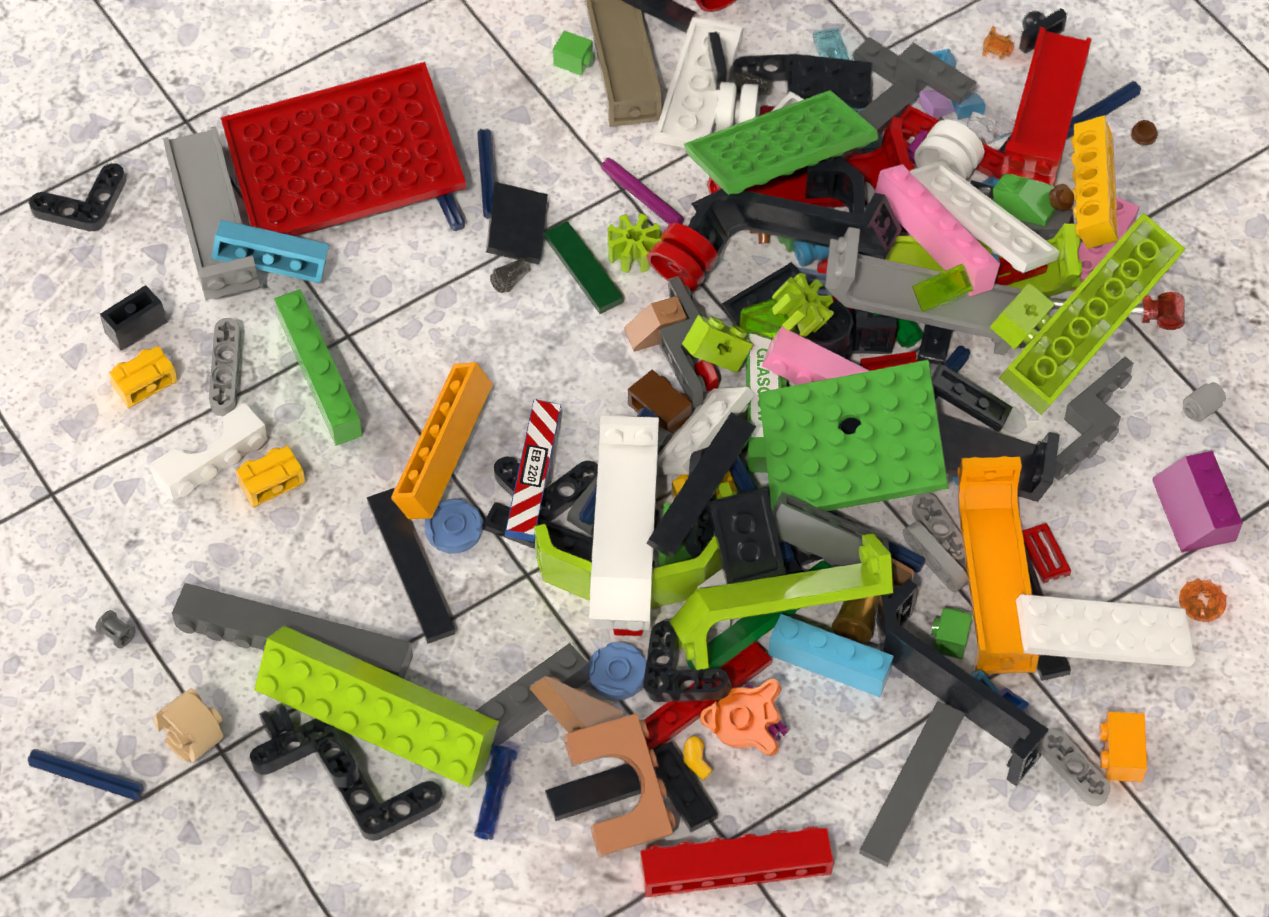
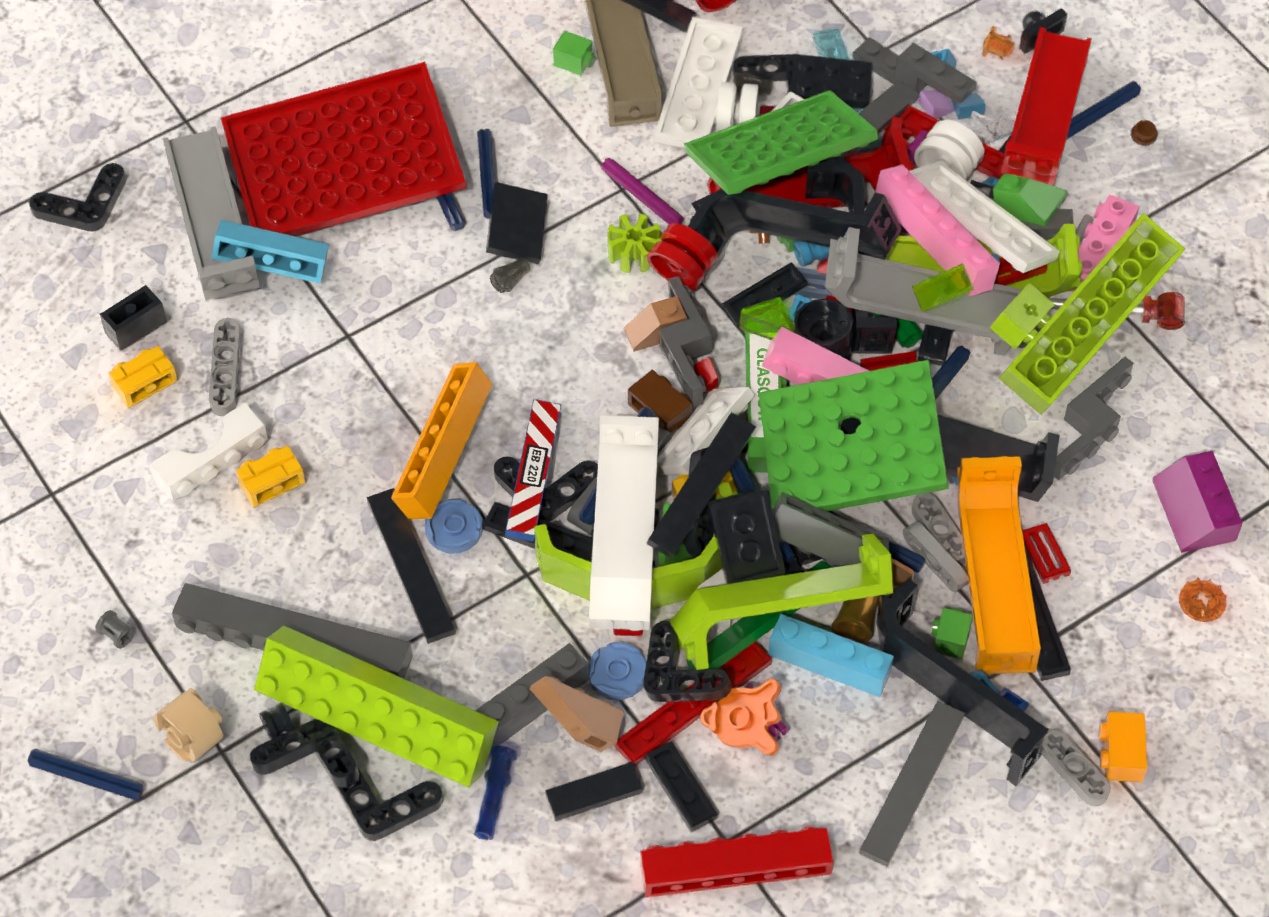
(318, 367): bright green brick -> none
(583, 267): dark green tile -> none
(626, 741): nougat arch -> none
(694, 757): yellow arm -> none
(717, 59): black tile -> none
(718, 343): lime brick -> none
(802, 304): lime gear -> none
(970, 398): black tile -> none
(1061, 197): reddish brown plate -> none
(1094, 182): yellow brick -> none
(1104, 630): white plate -> none
(1204, 401): light grey brick -> none

